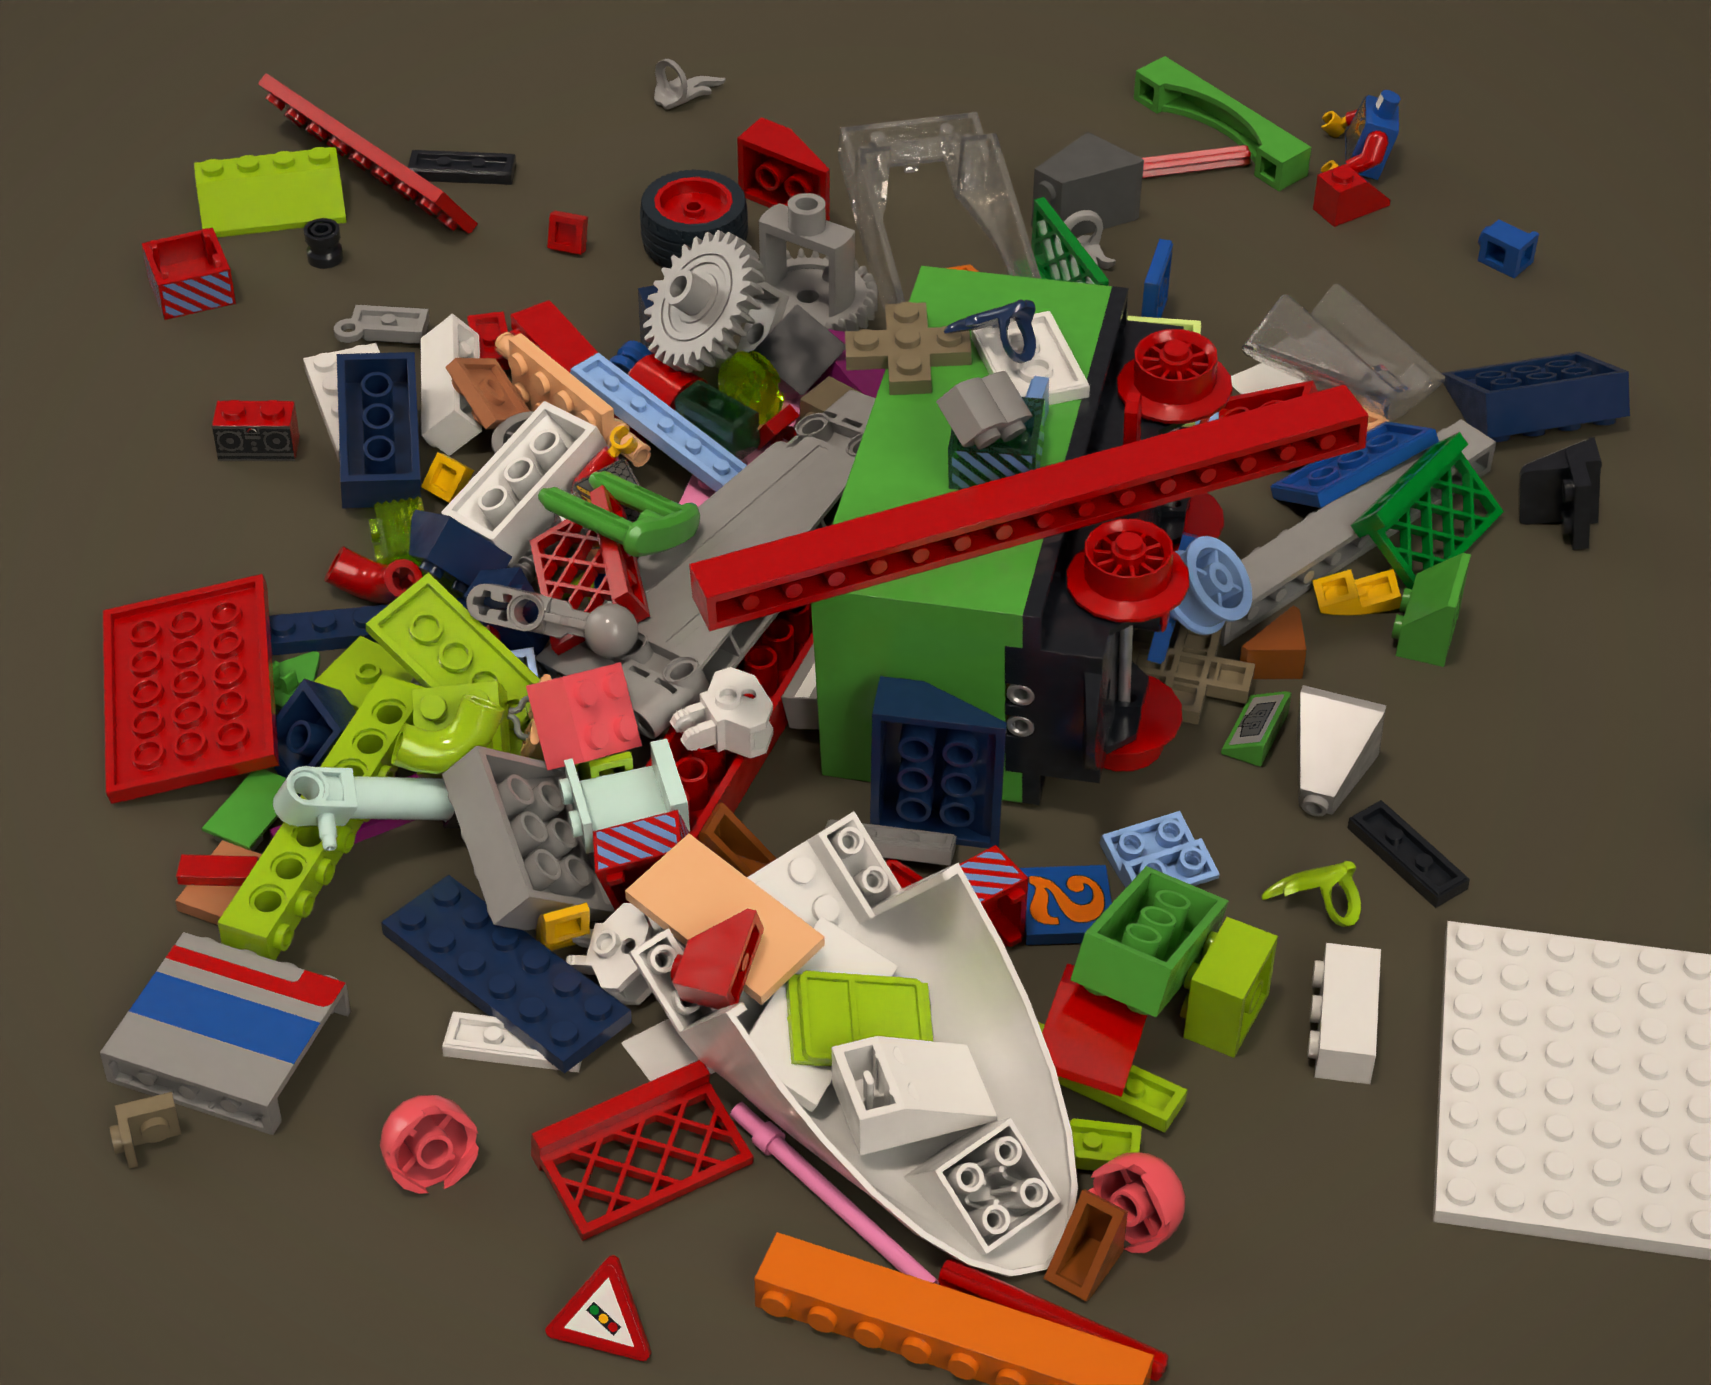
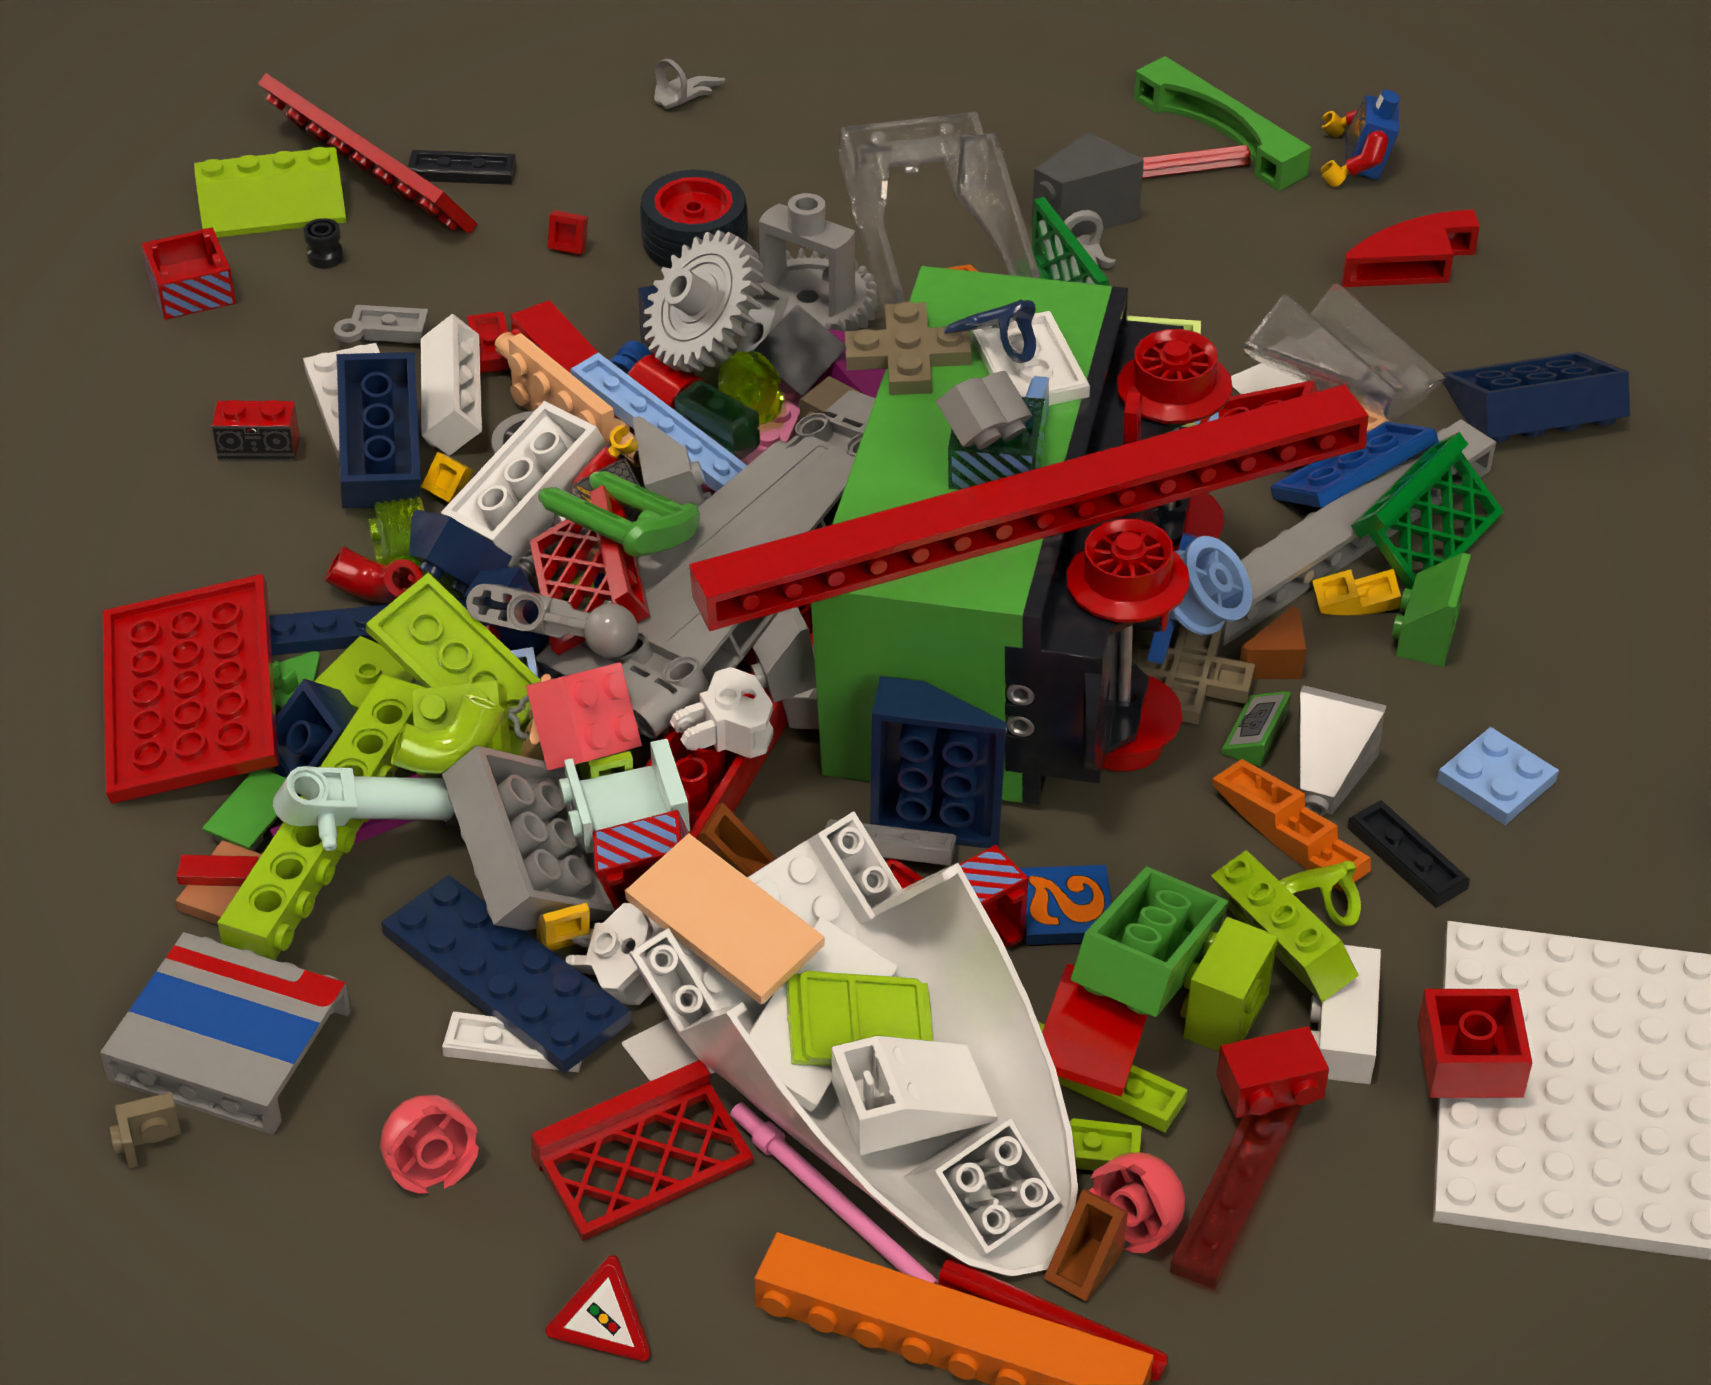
(486, 390): nougat plate -> none
(668, 466): none -> light grey slope
(718, 961): red slope -> none
(778, 166): red slope -> none
(778, 427): red tile -> none
(785, 656): none -> light grey slope
(1157, 281): blue tile -> none
(1161, 845): light blue slope -> none
(1233, 1195): none -> clear red plate
(1272, 1072): none -> red brick
(1284, 820): none -> orange slope
(1303, 939): none -> lime brick
(1346, 195): red slope -> none
(1412, 251): none -> red slope
(1474, 1043): none -> red brick
(1497, 775): none -> light blue plate
(1507, 248): blue brick -> none
(1563, 490): black piece -> none

